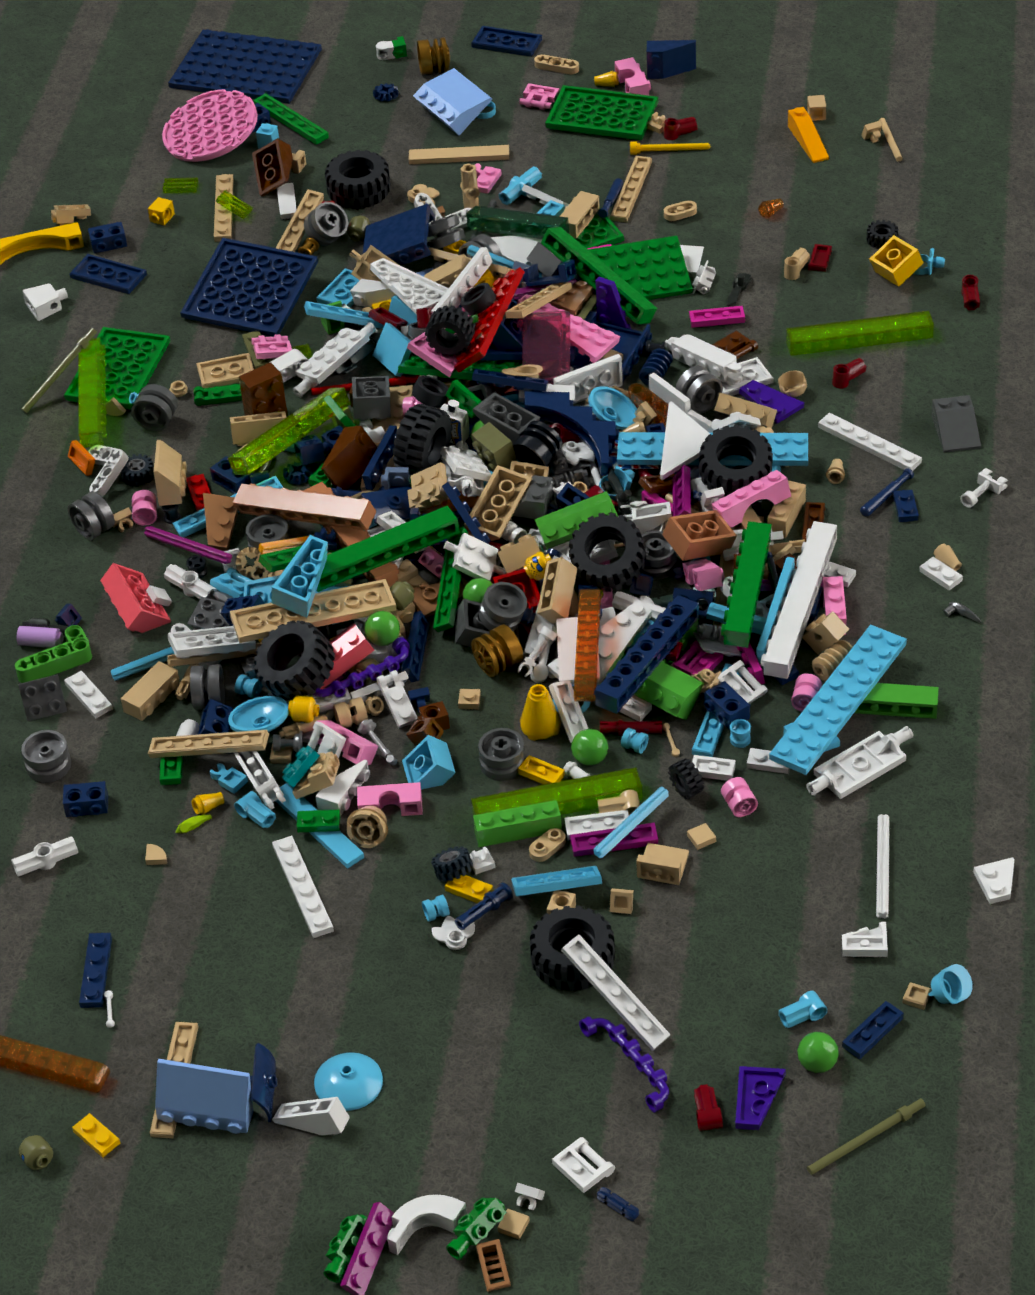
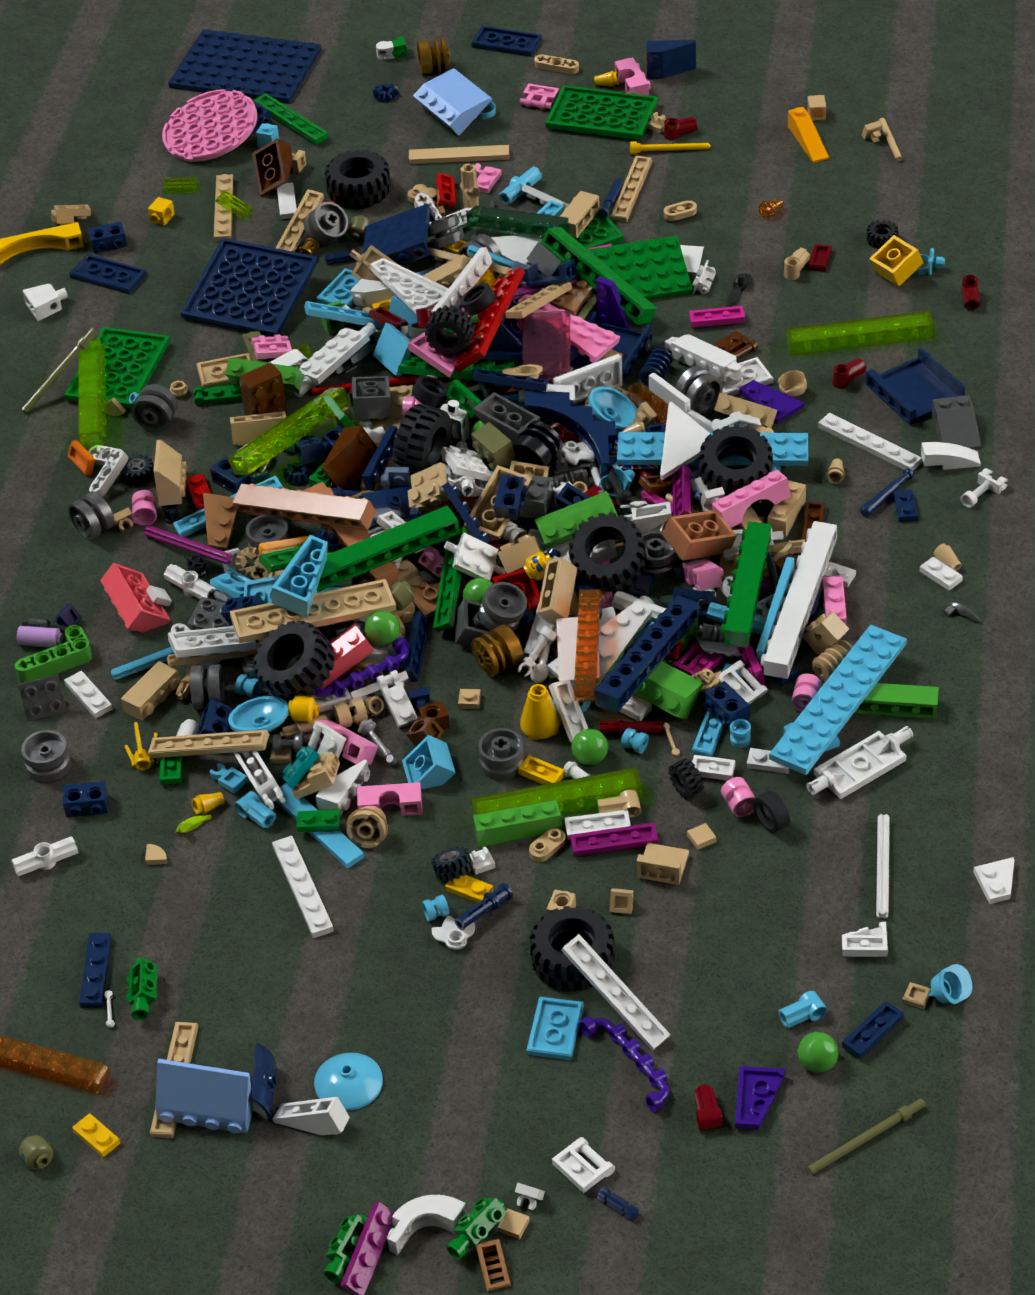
(141, 759): none -> yellow plant
(142, 987): none -> green brick
(291, 376): none -> bright green brick
(339, 257): none -> dark blue axle
(445, 190): none -> red plate
(506, 496): none -> dark blue brick
(555, 1028): none -> medium azure tile
(556, 880): medium azure tile -> none
(631, 822): medium azure axle -> none
(771, 811): none -> black tyre
(913, 385): none -> dark blue panel
(949, 455): none -> white slope

